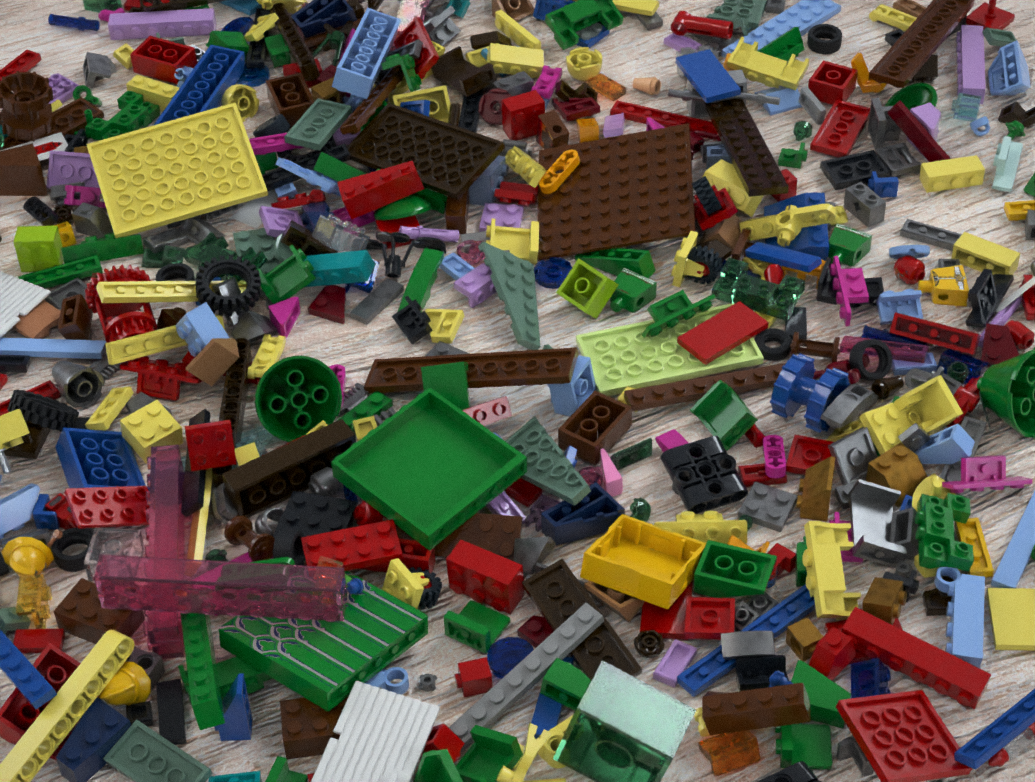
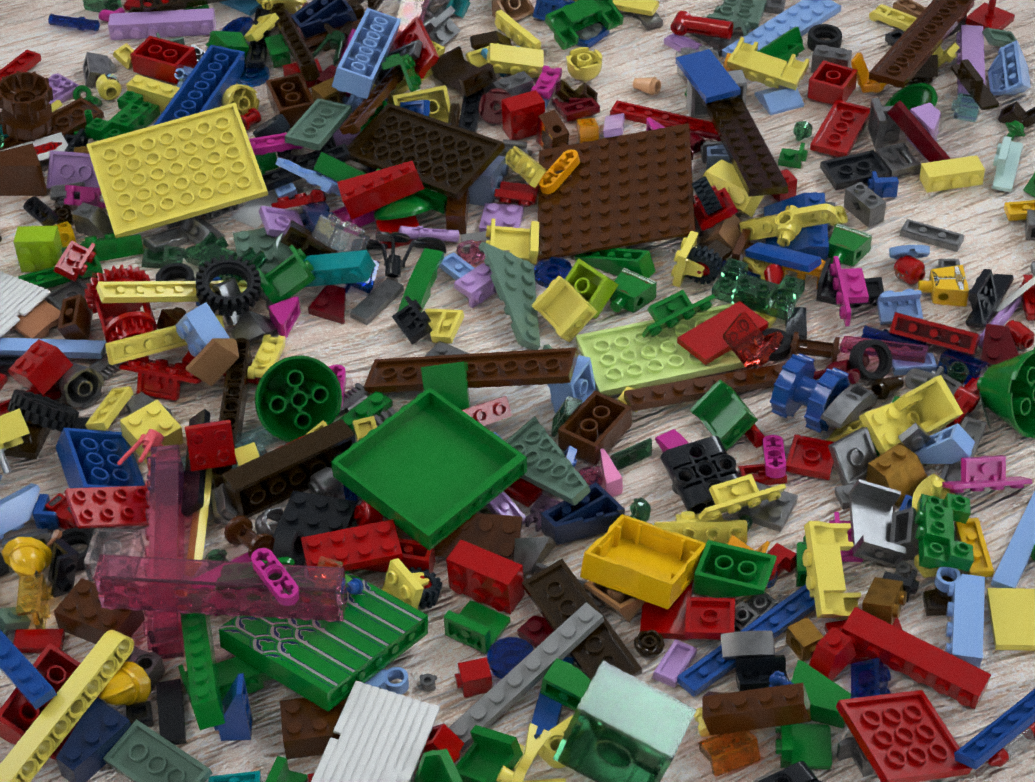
(40, 367): none -> red brick
(62, 568): none -> black bracket
(74, 260): none -> bracket
(108, 86): none -> light yellow head
(149, 440): none -> coral plant
(250, 118): none -> red bush
(275, 586): none -> dark pink beam
(564, 308): none -> light yellow panel
(568, 407): none -> clear green slope
(607, 87): clear orange plate -> none
(736, 494): none -> light yellow bracket
(749, 342): none -> clear red bracket
(759, 98): flat silver bar -> none
(812, 105): light grey tile -> none
(816, 490): pearl gold slope -> none
(830, 54): none -> flat silver brick
(947, 54): none -> light yellow bracket
(974, 85): none -> dark brown bracket
(978, 123): light blue tile -> none
(983, 254): light yellow brick -> none

